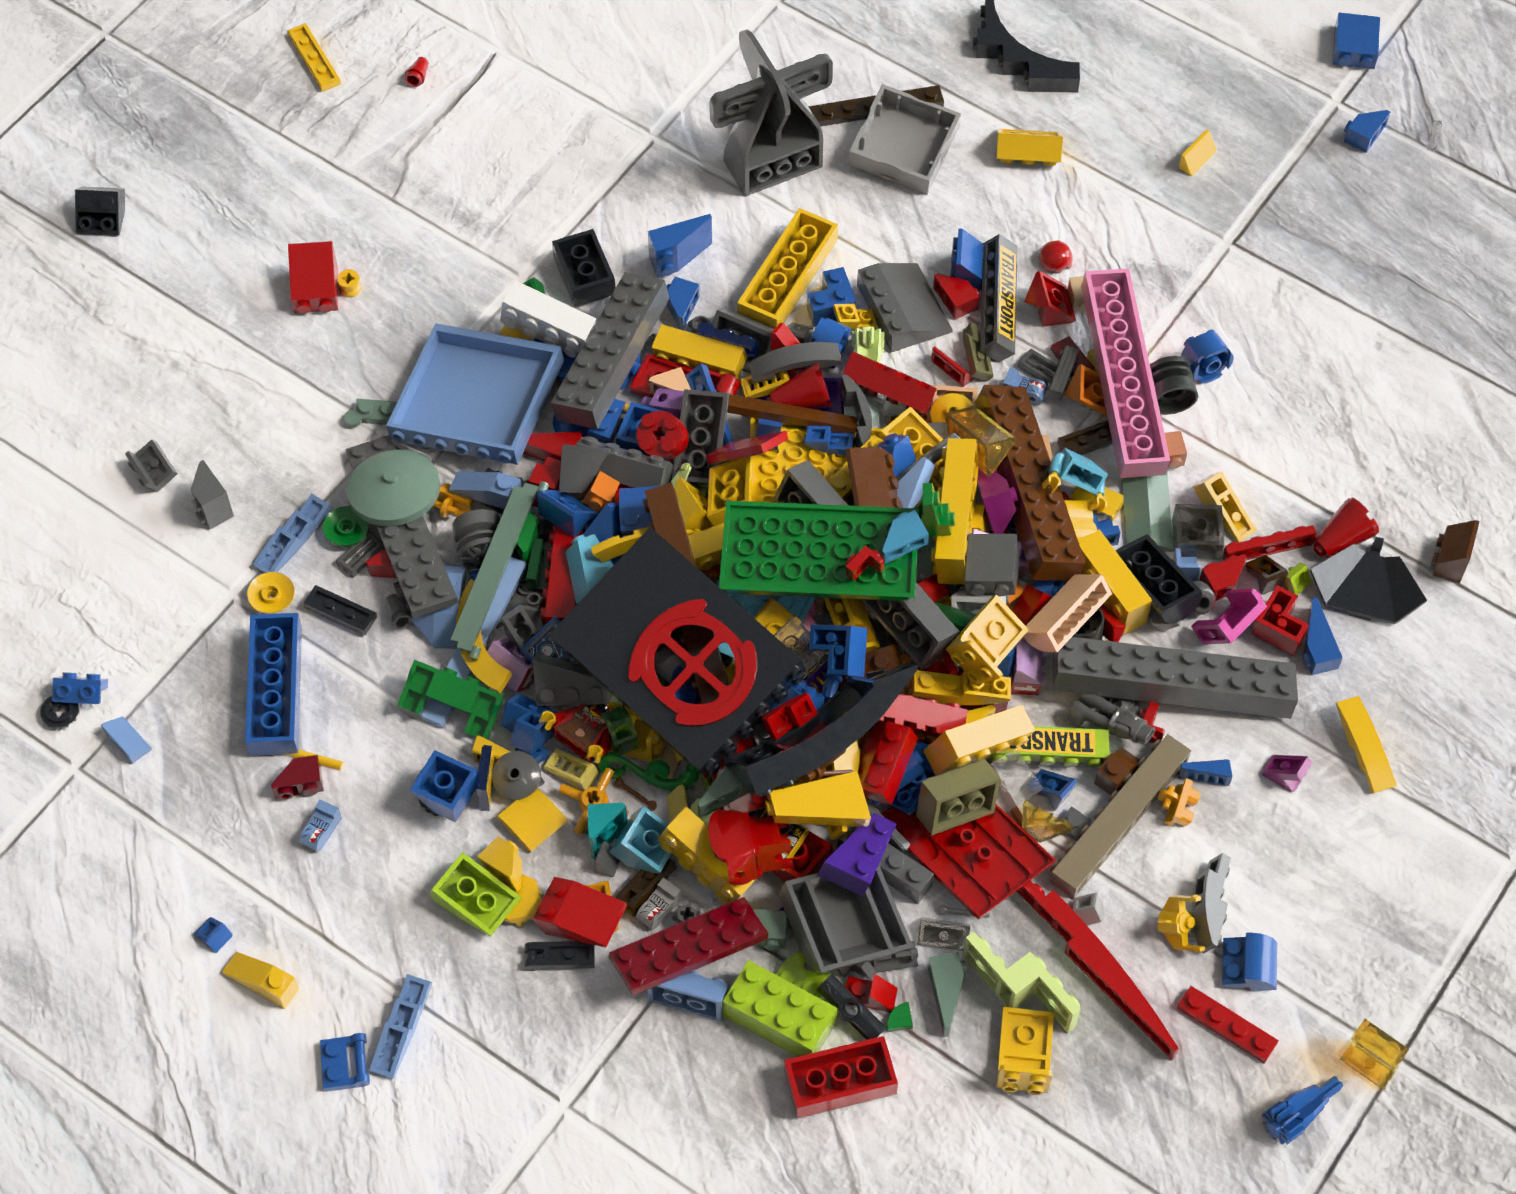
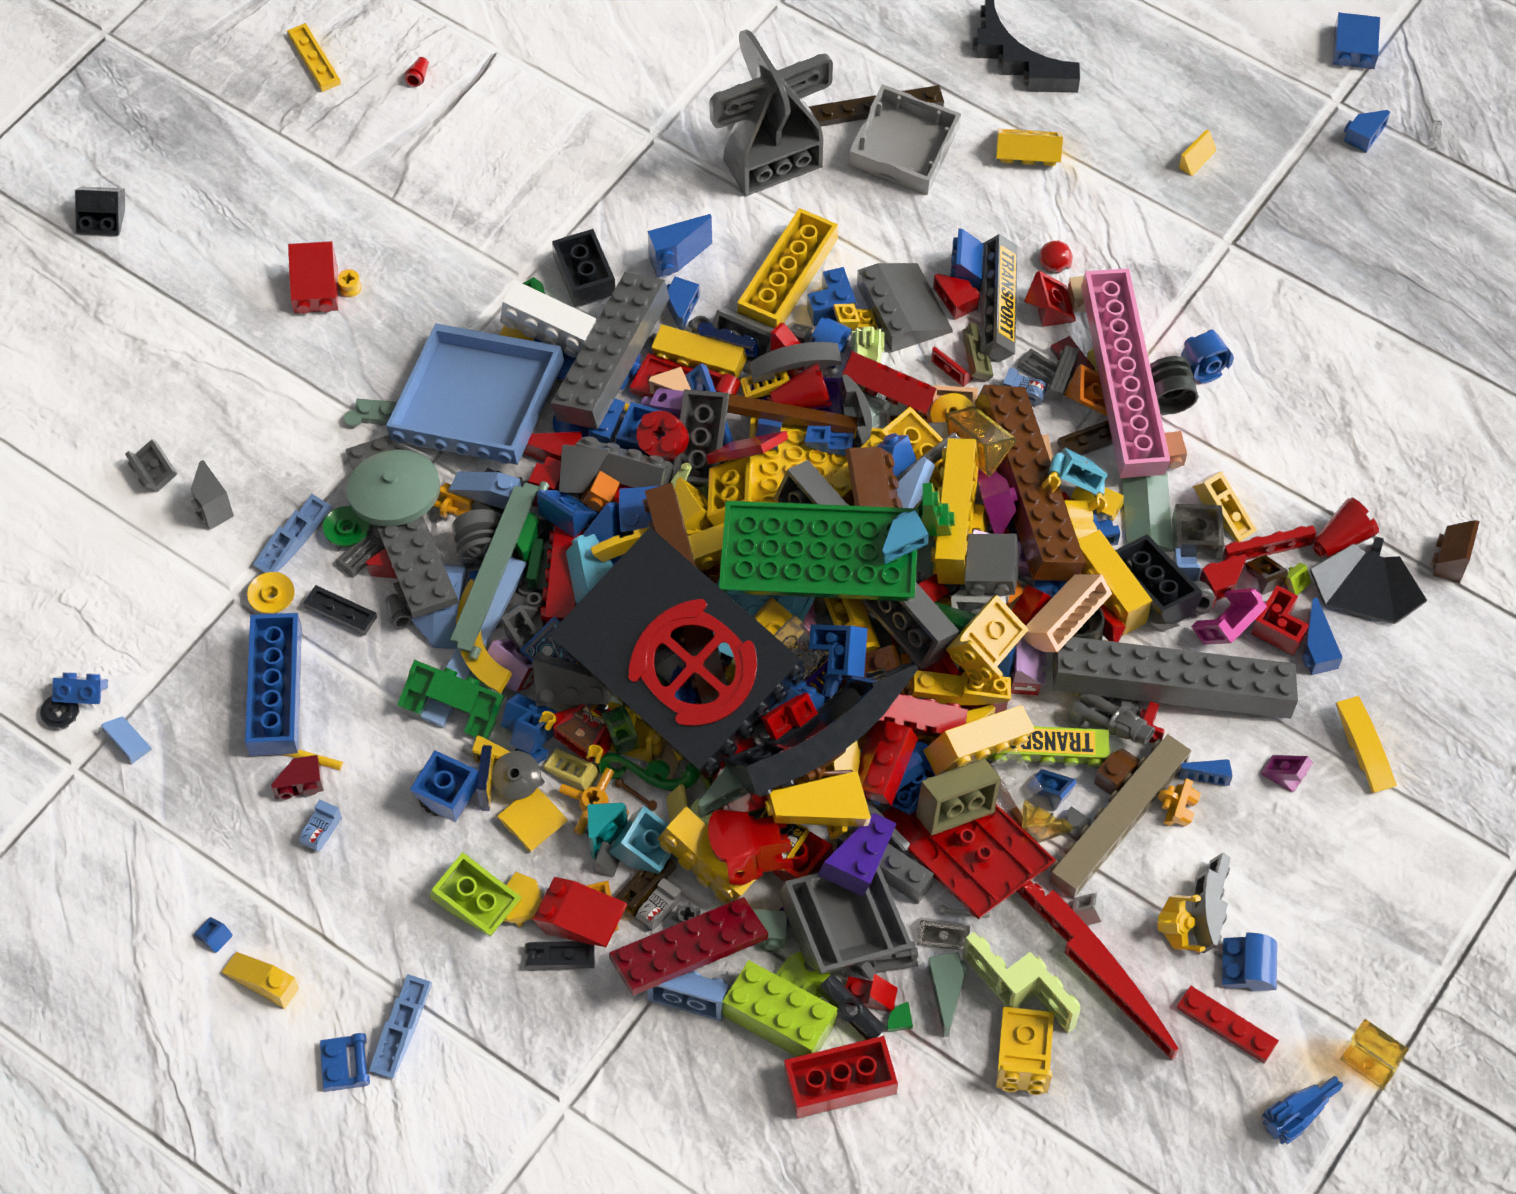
(503, 862): yellow slope -> none
(858, 563): red bracket -> none

